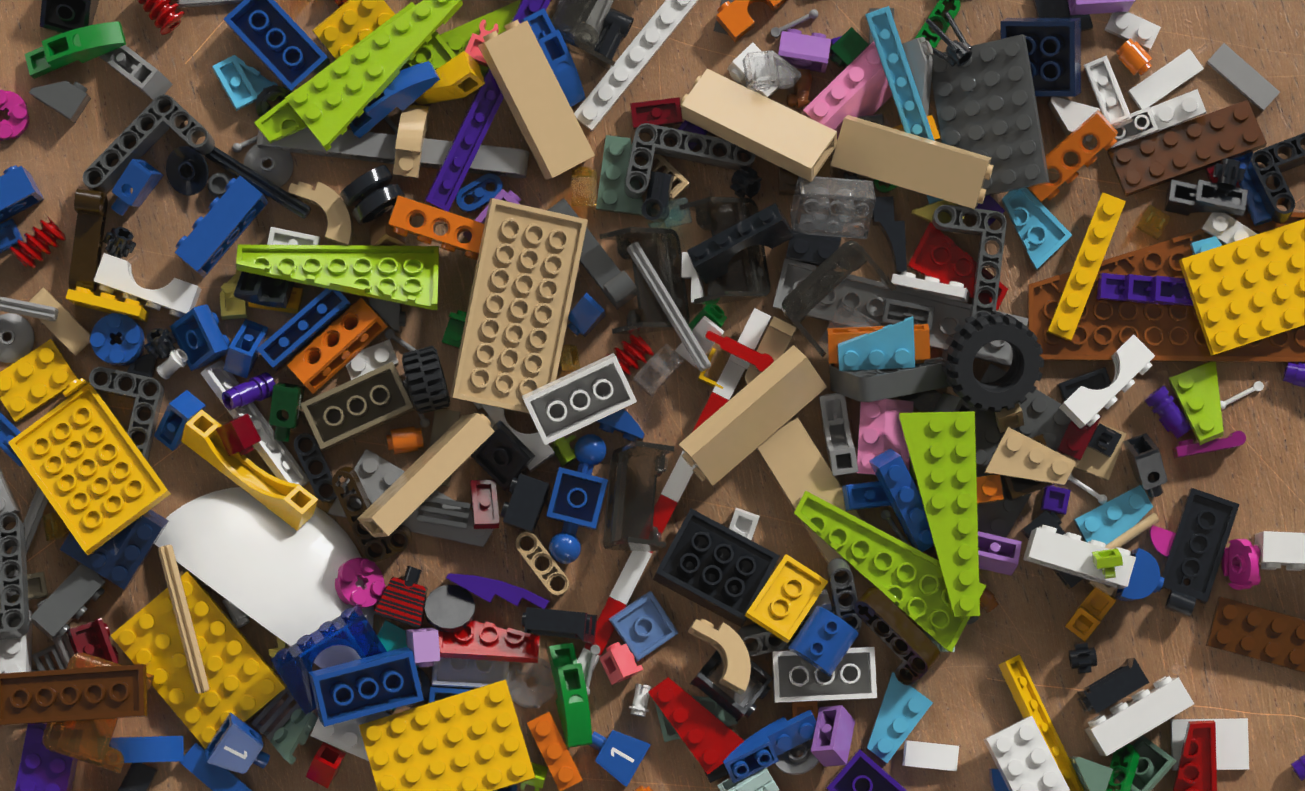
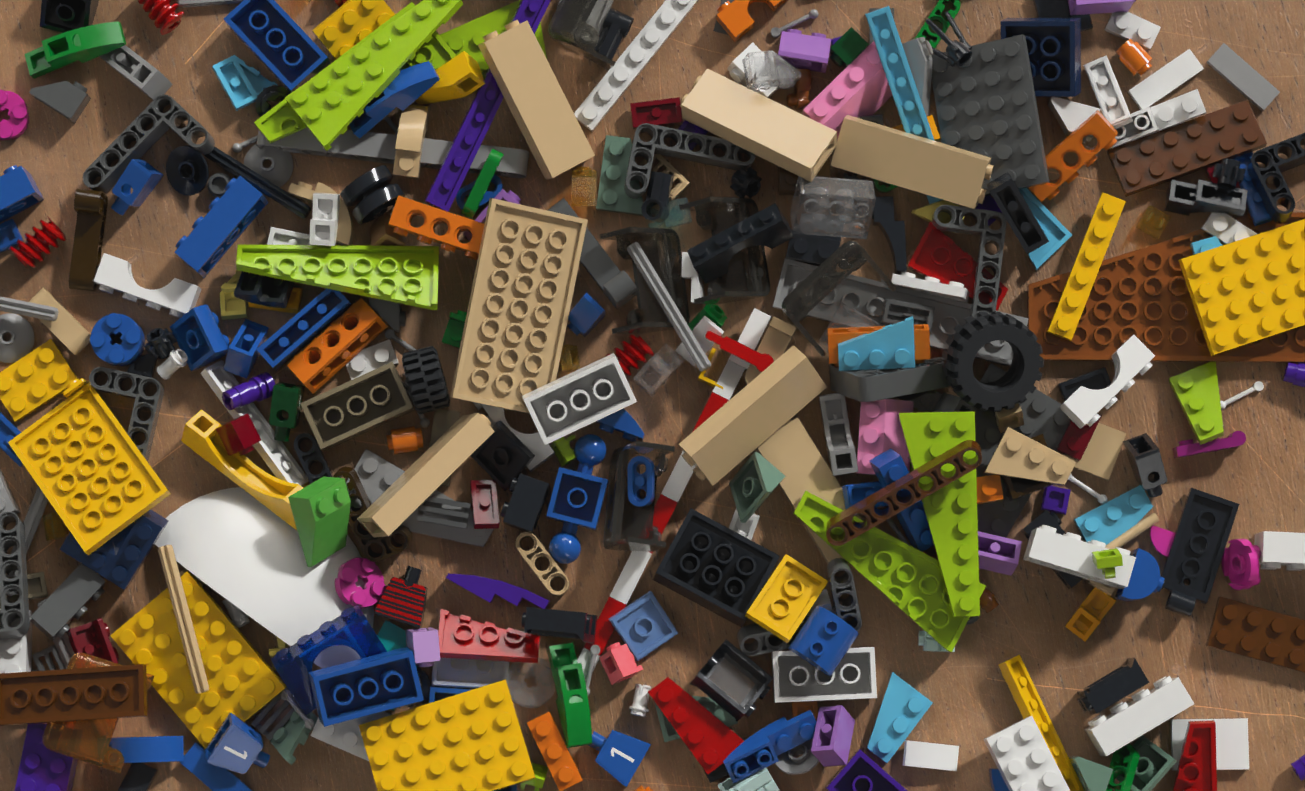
(107, 303): yellow plate -> none
(119, 242): black gear -> none
(175, 417): blue slope -> none
(286, 695): none -> light grey hinge
(321, 517): none -> bright green slope
(324, 219): none -> white slope
(325, 765): red brick -> none
(449, 608): tile -> none
(472, 47): coral plate -> none
(482, 183): none -> green beam
(557, 55): blue slope -> none
(639, 481): none -> blue plate
(732, 651): tan arch -> none
(754, 485): none -> sand green slope
(899, 634): dark brown beam -> none
(910, 482): none -> reddish brown beam
(1017, 213): none -> black brick
(1082, 658): black gear -> none
(1104, 440): black tile -> none
(1143, 289): dark purple slope -> none
(1170, 414): dark purple axle -> none

